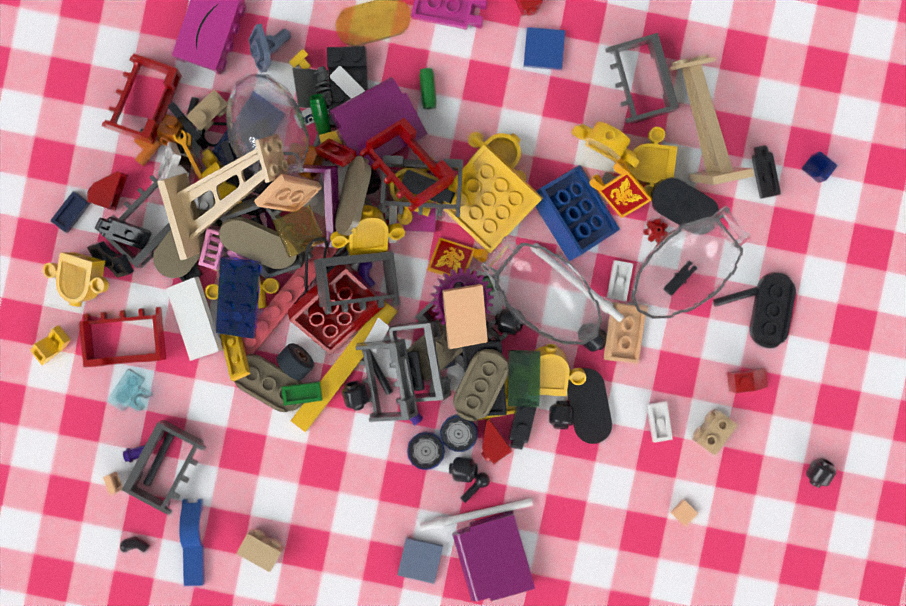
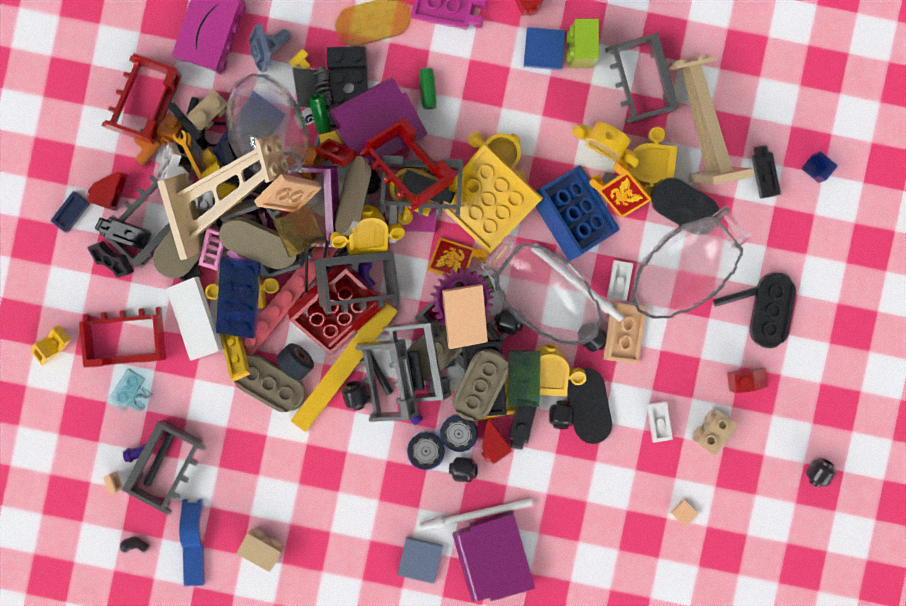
(77, 277): yellow piece -> none
(301, 393): green tile -> none
(346, 82): white sticker -> none
(378, 332): white sticker -> none
(481, 481): black bar -> none
(584, 43): none -> lime brick
(652, 230): red plant -> none
(679, 278): black axle -> none

